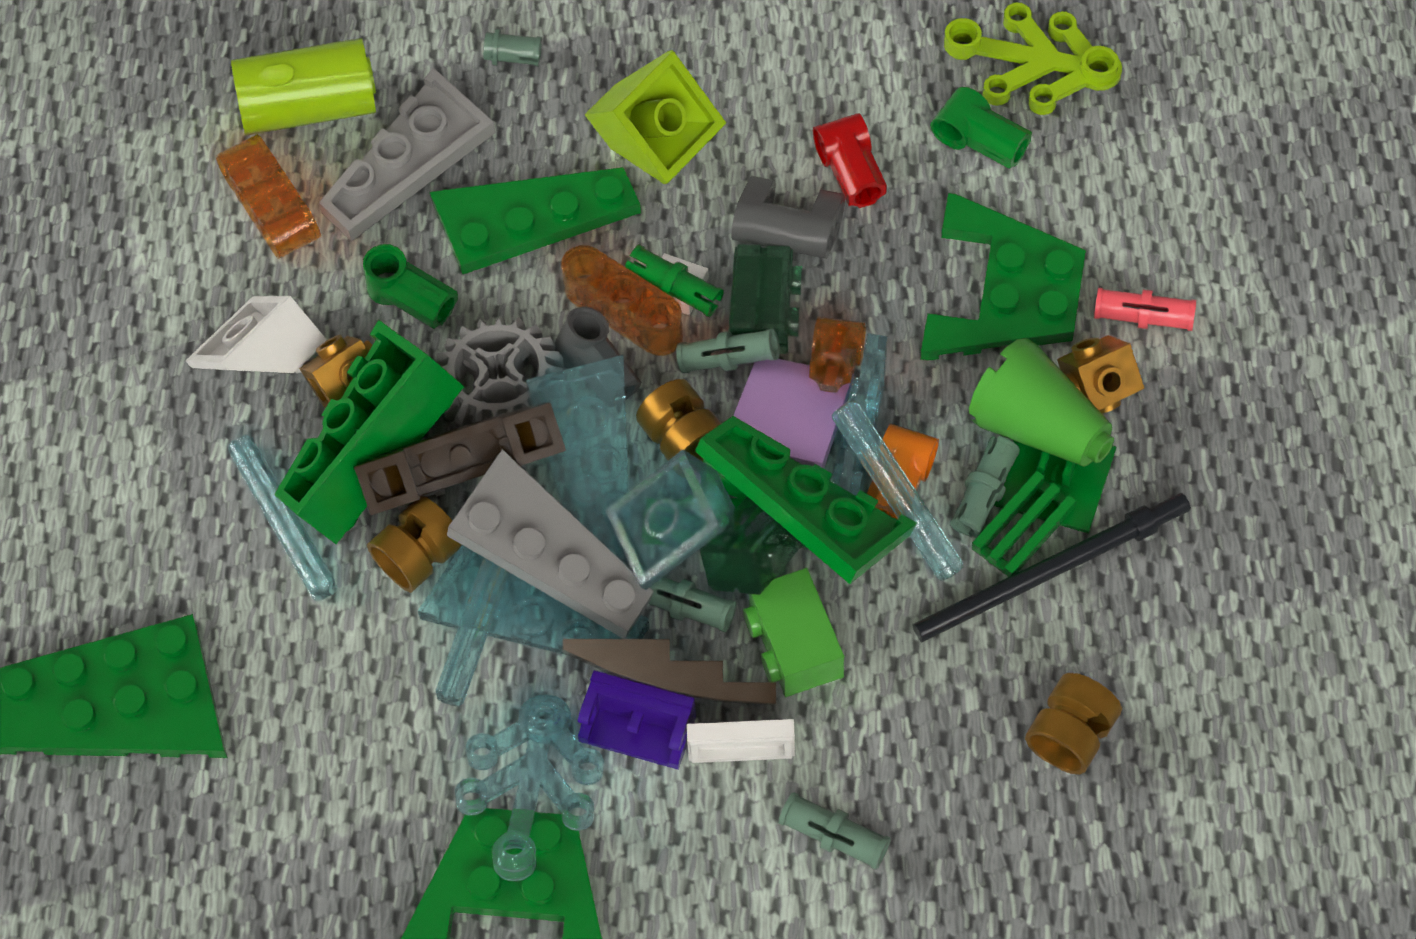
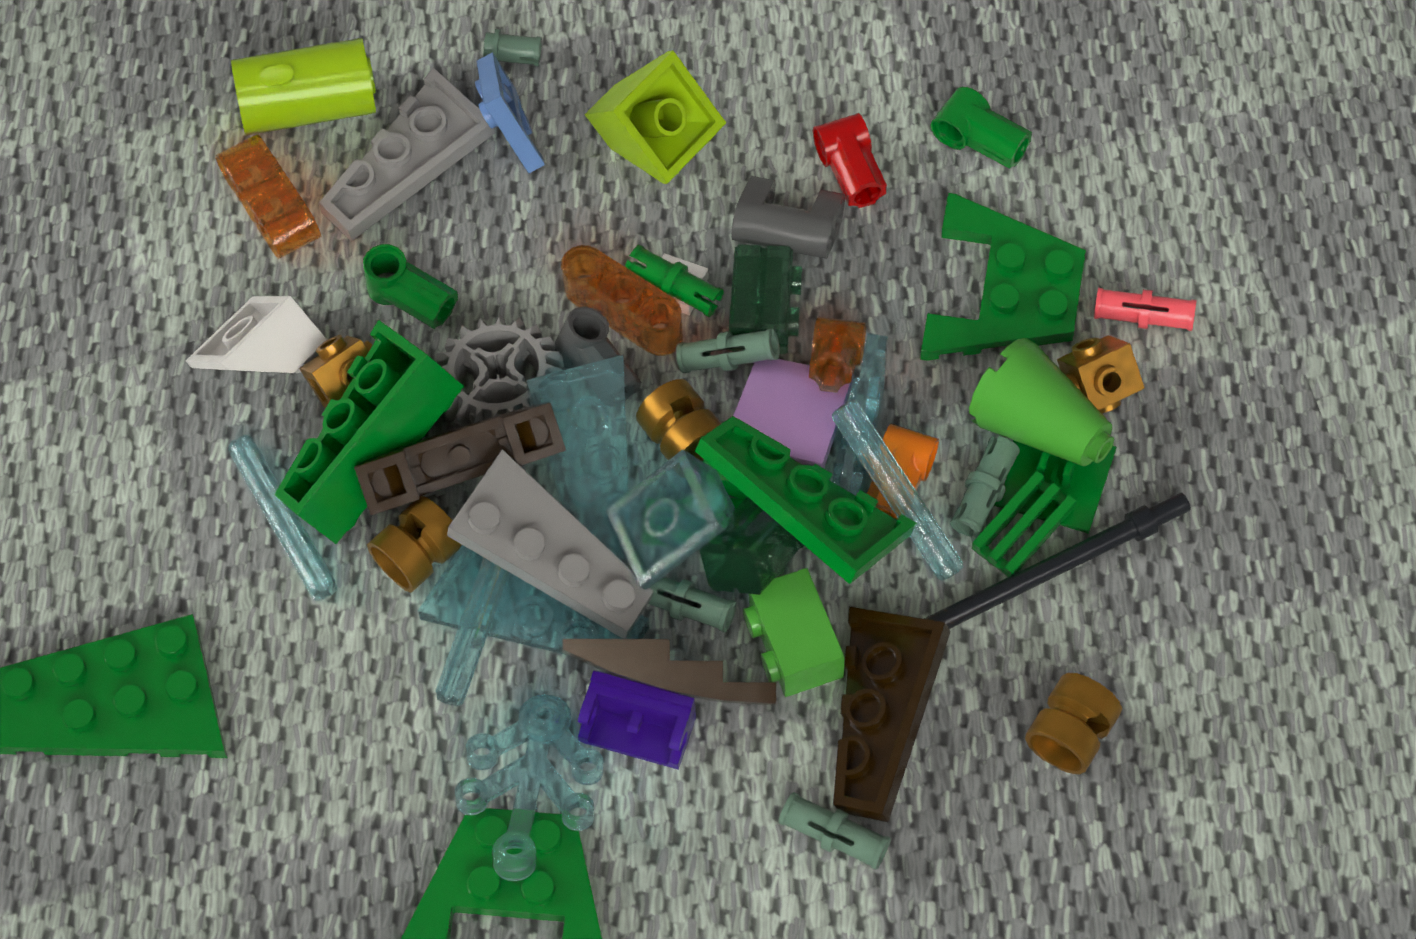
(504, 109): none -> medium blue wing
(523, 215): green wing -> none
(741, 741): white tile -> none
(887, 691): none -> dark brown wing
(1037, 58): lime plant -> none

